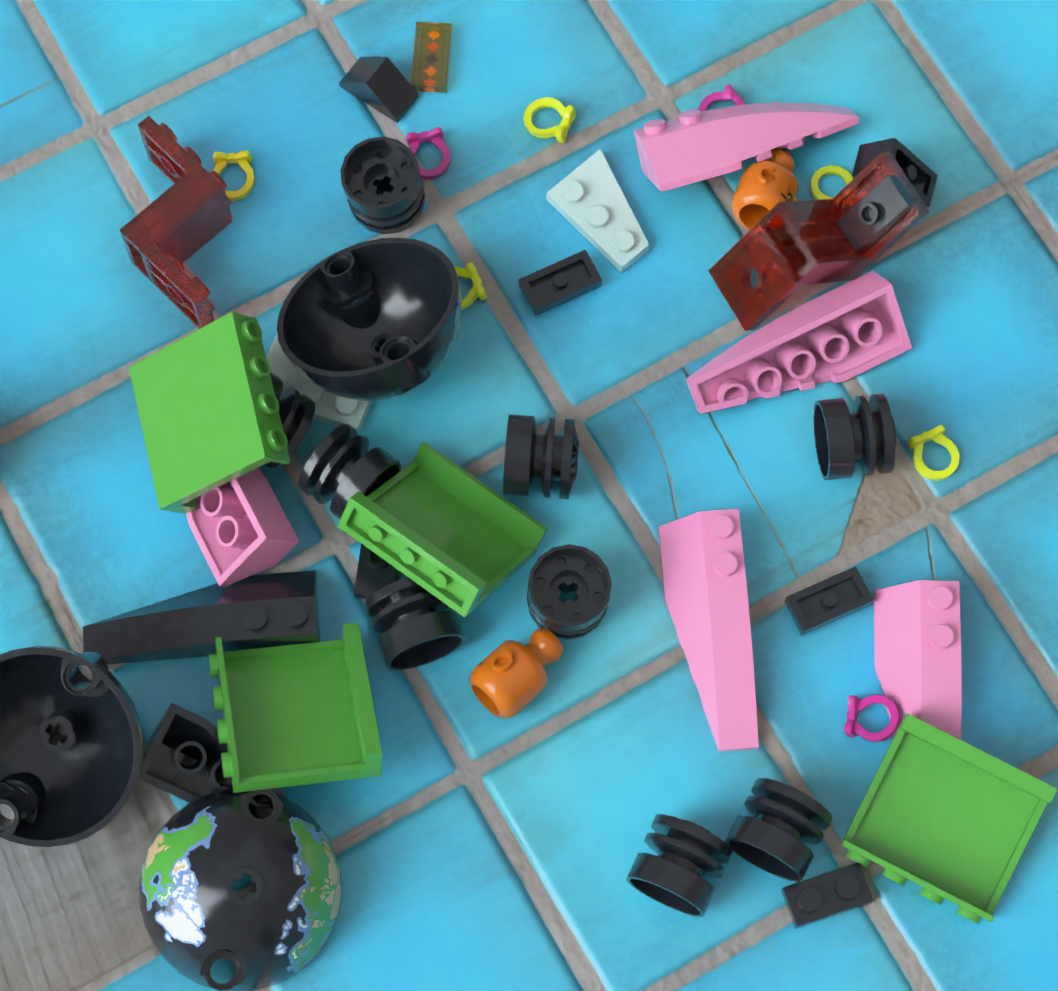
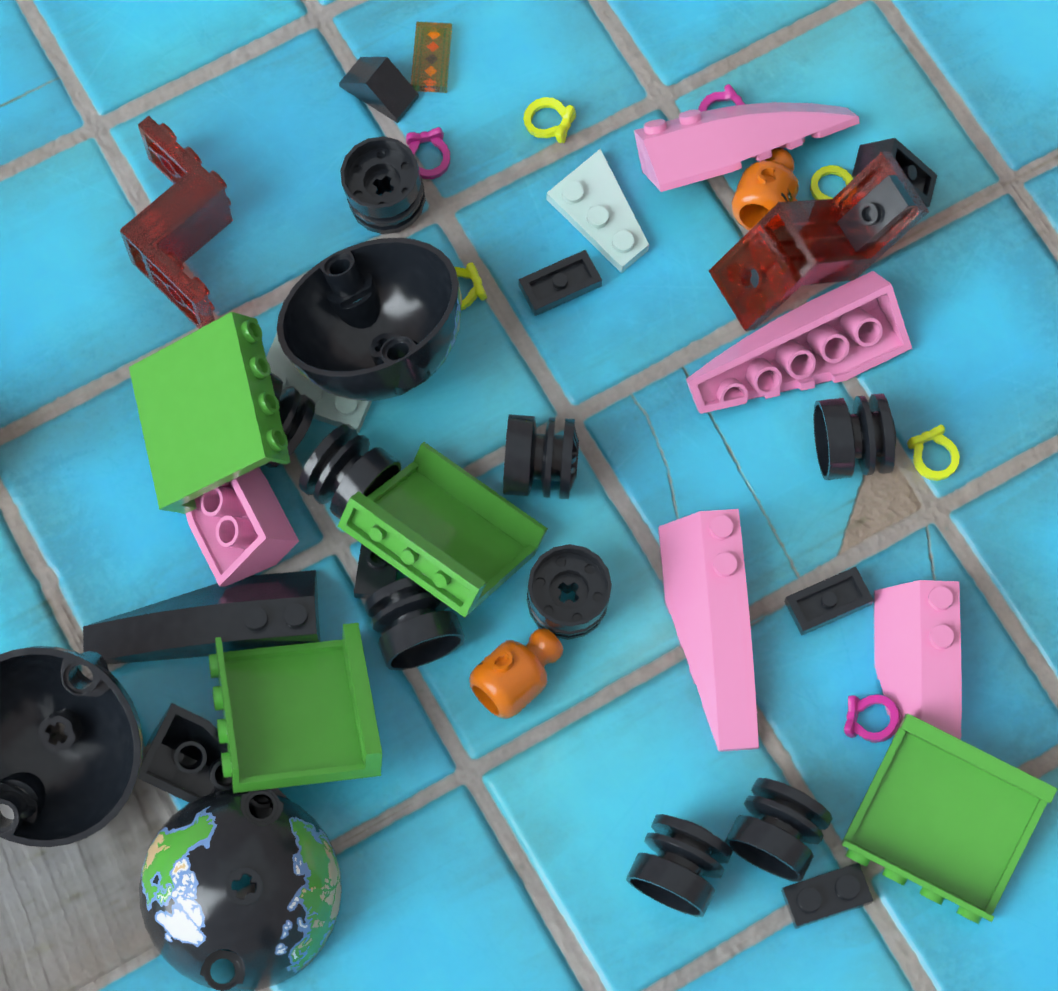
(242, 158): neon yellow piece -> none

